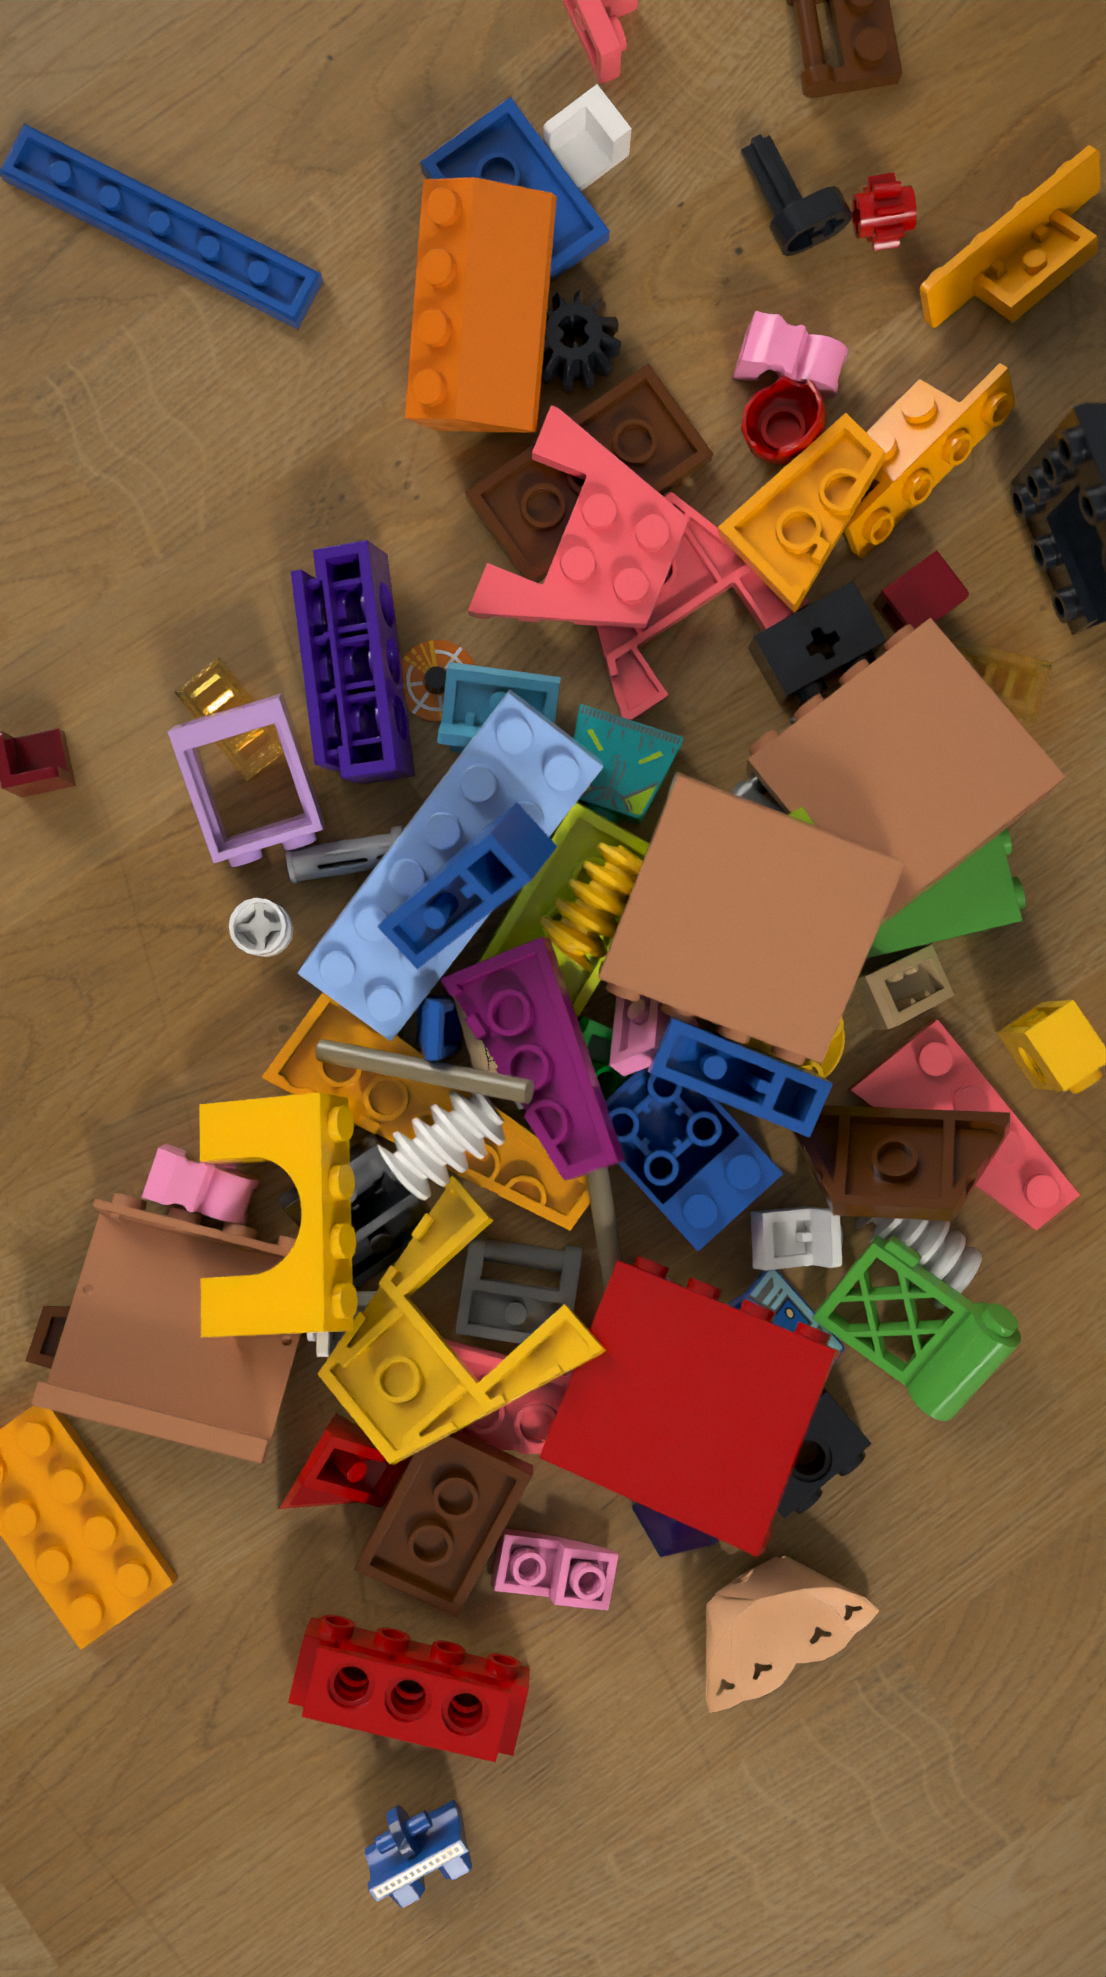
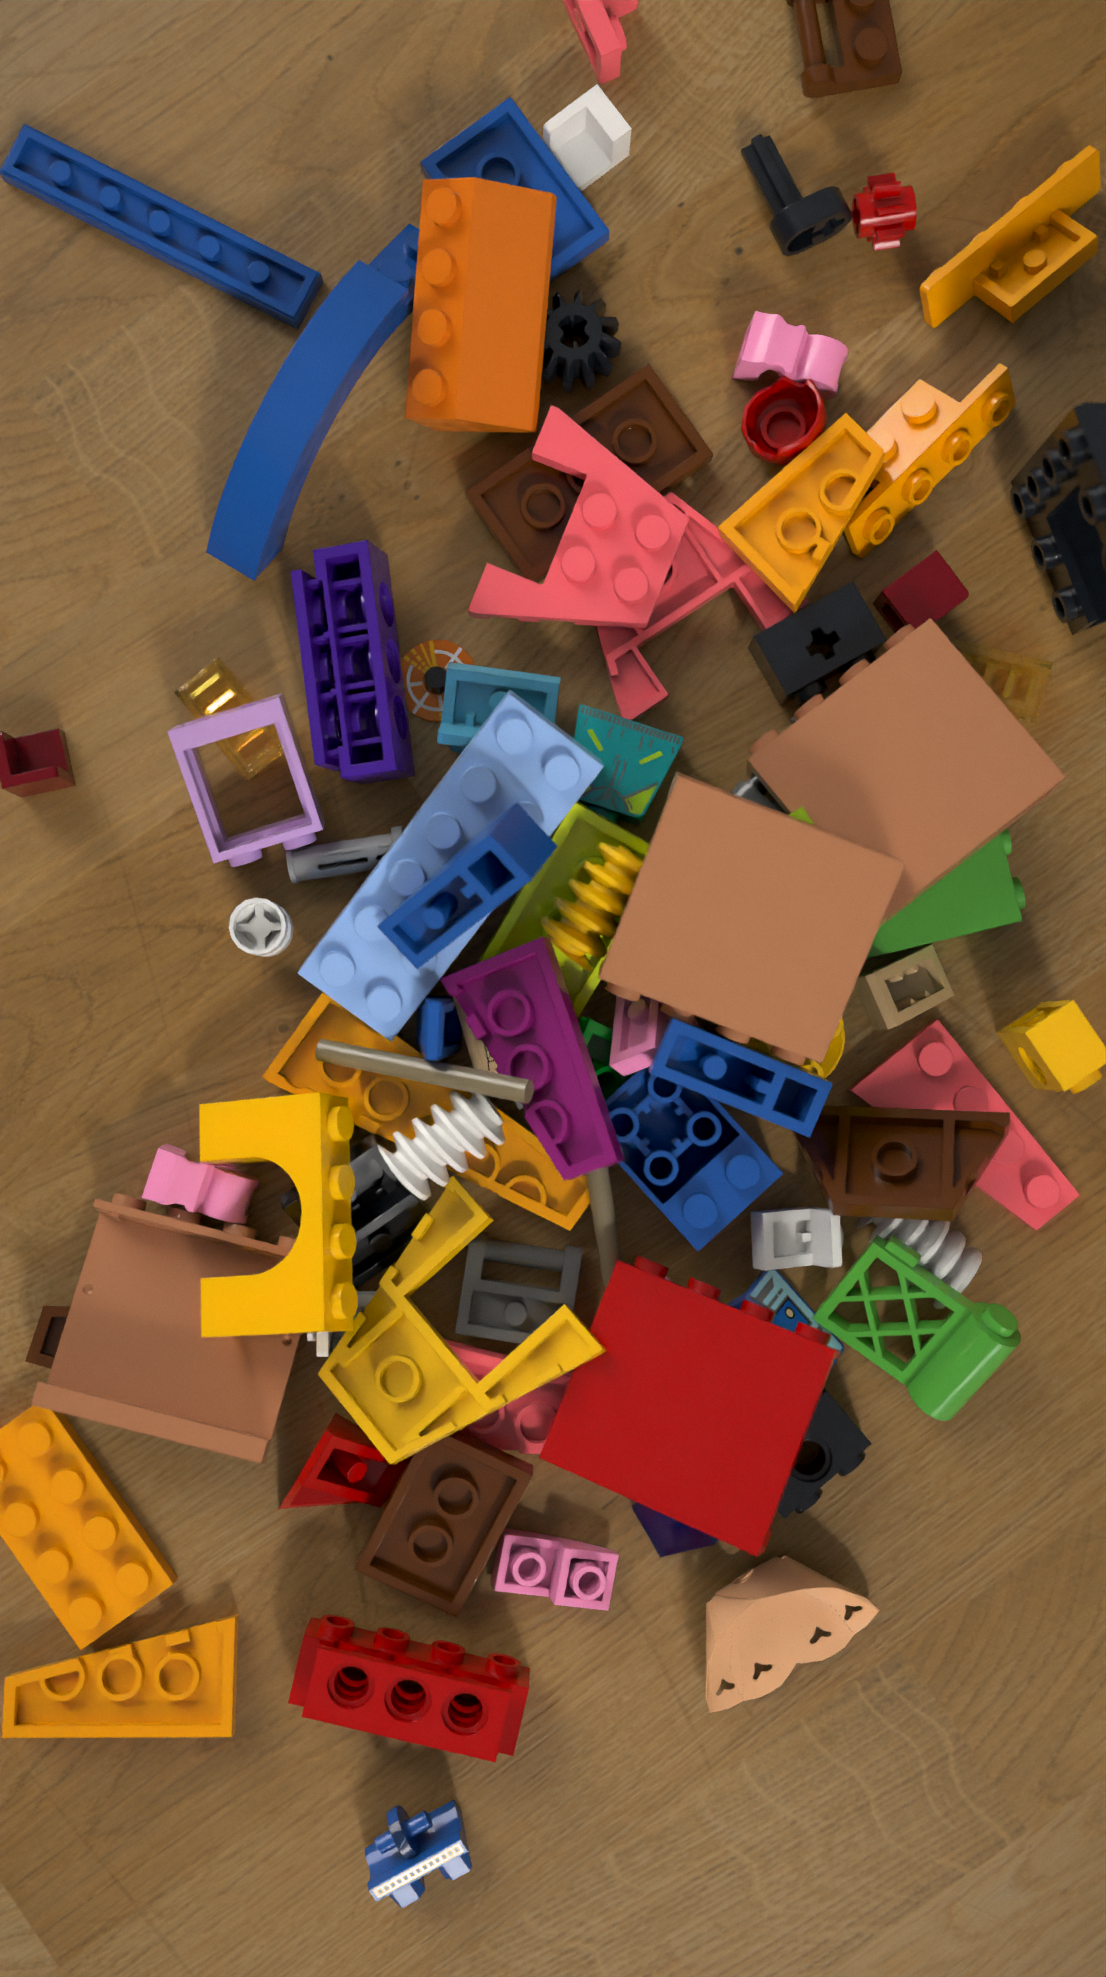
(140, 1689): none -> light orange wing
(305, 402): none -> blue arch

